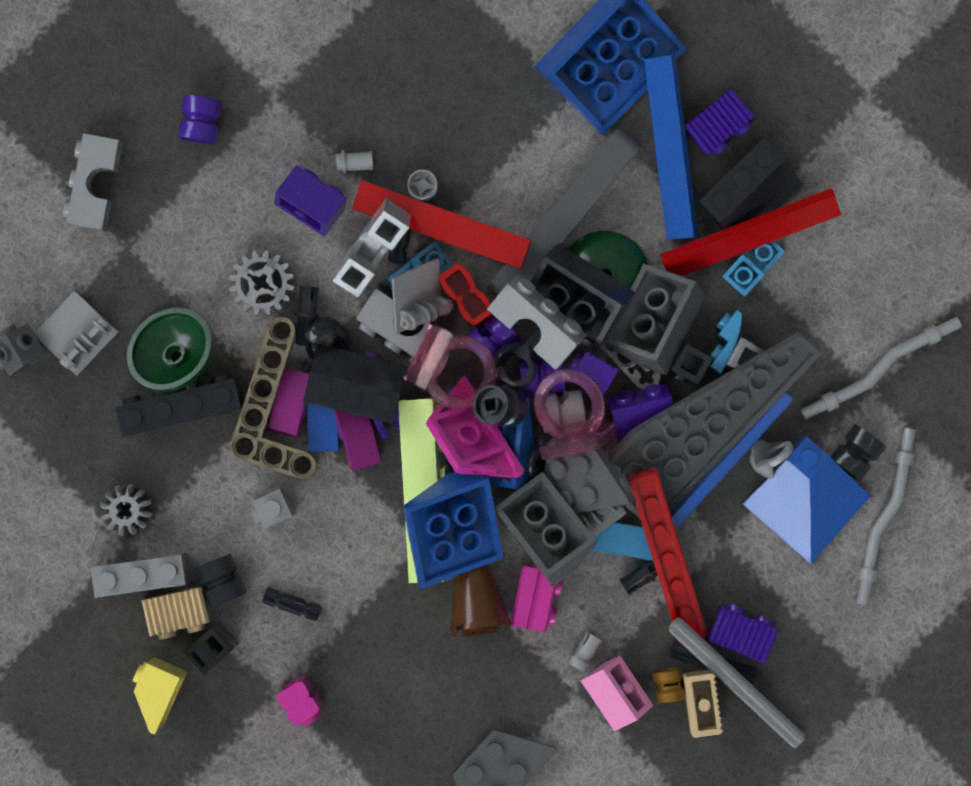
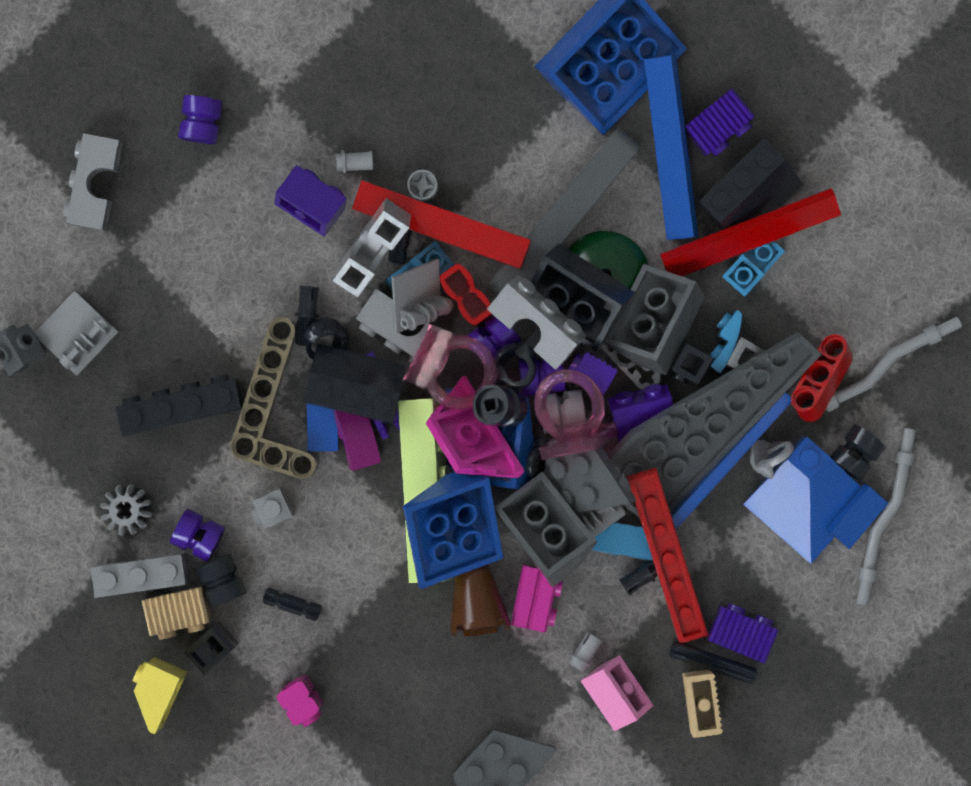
(161, 341): dark green dish -> none
(188, 529): none -> dark purple wheel
(268, 270): light grey gear -> none
(288, 407): magenta slope -> none
(672, 689): pearl gold wheel -> none
(736, 682): light grey axle -> none
(822, 391): none -> red beam
(857, 516): none -> blue tile

